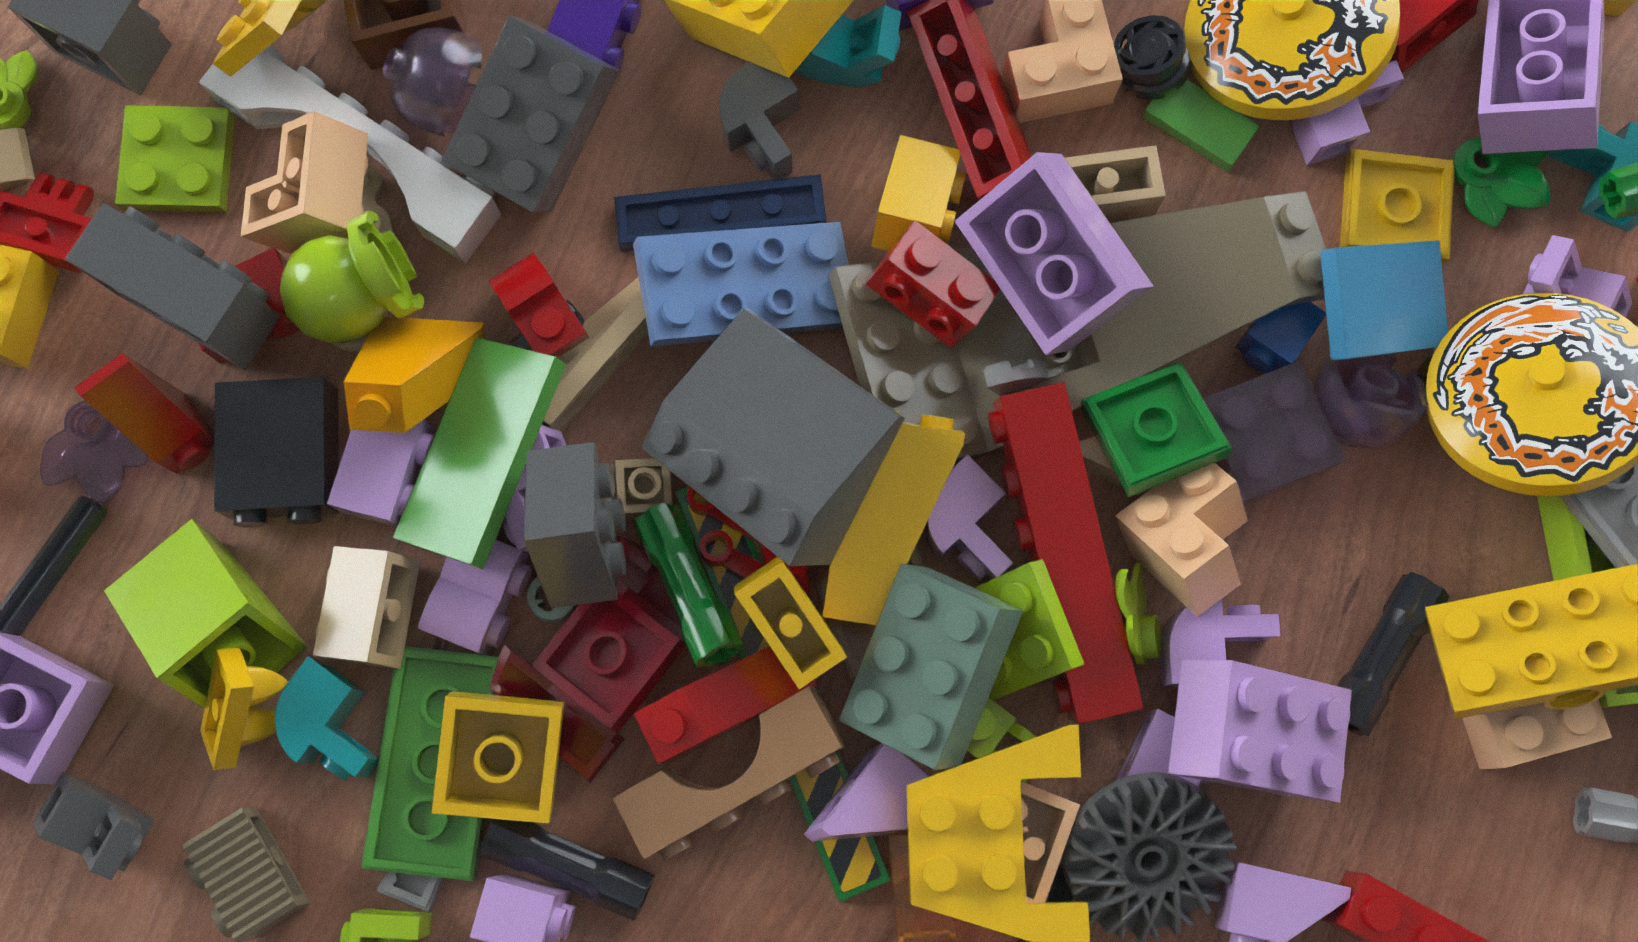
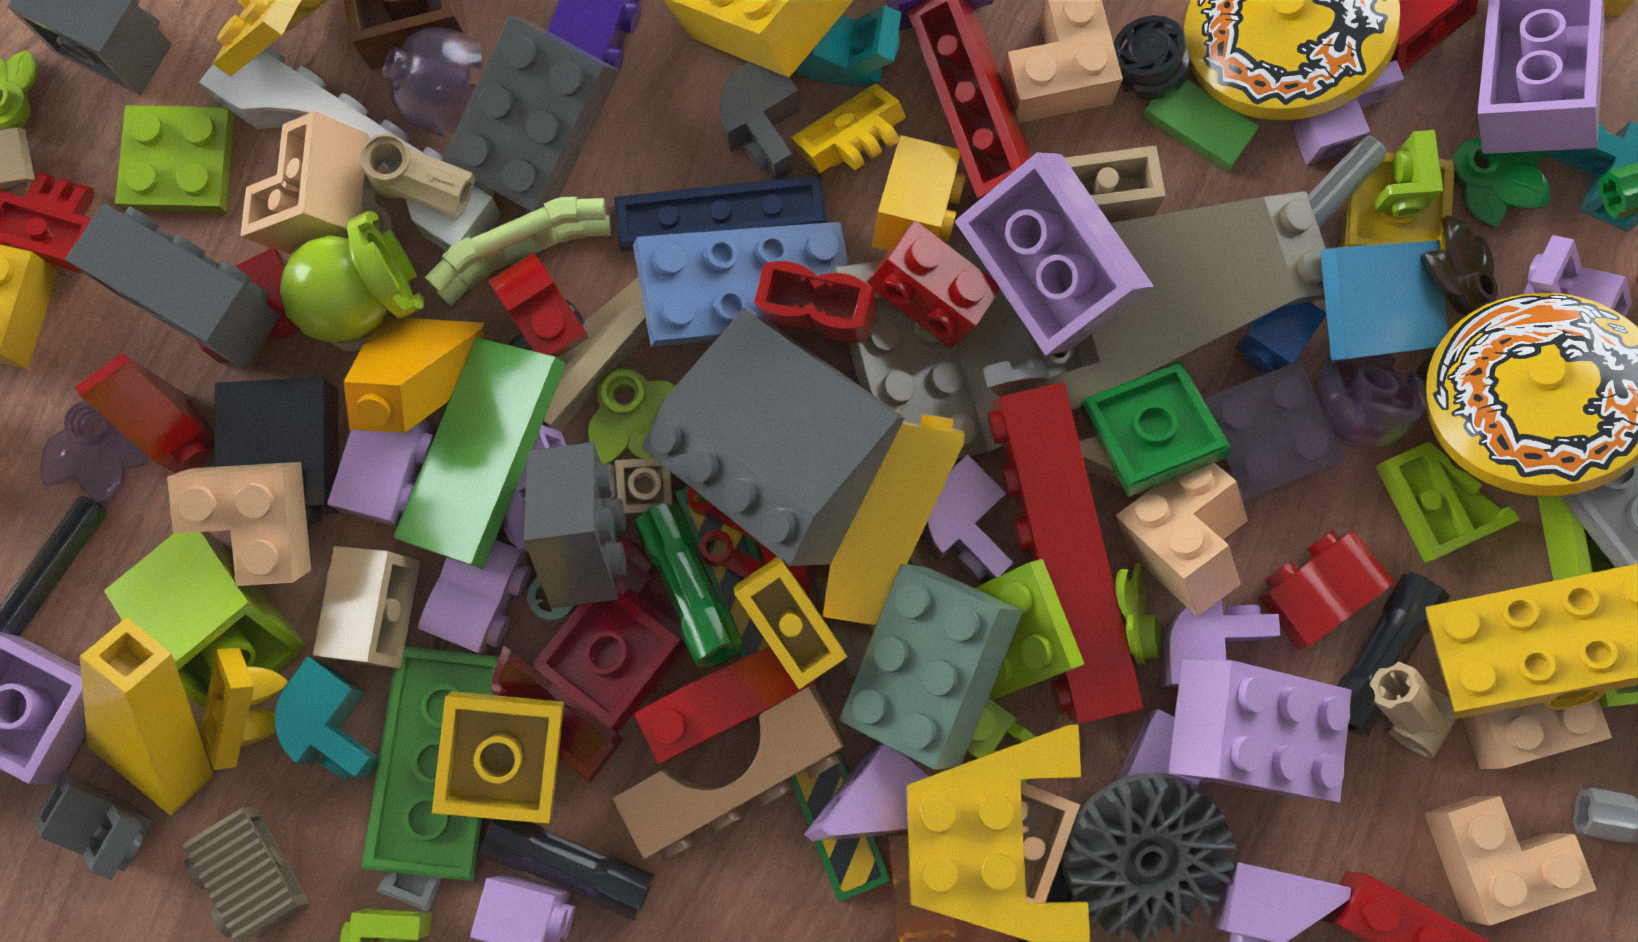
(142, 716): none -> yellow slope
(260, 508): none -> light nougat brick
(418, 178): none -> tan piece
(480, 256): none -> yellowish green piece
(625, 426): none -> lime plate
(802, 301): none -> red brick
(851, 130): none -> yellow hinge
(1325, 588): none -> red brick
(1346, 177): none -> light grey axle
(1417, 711): none -> tan piece
(1419, 173): none -> lime bracket
(1439, 501): none -> lime wing
(1464, 267): none -> dark brown plate
(1497, 874): none -> light nougat brick

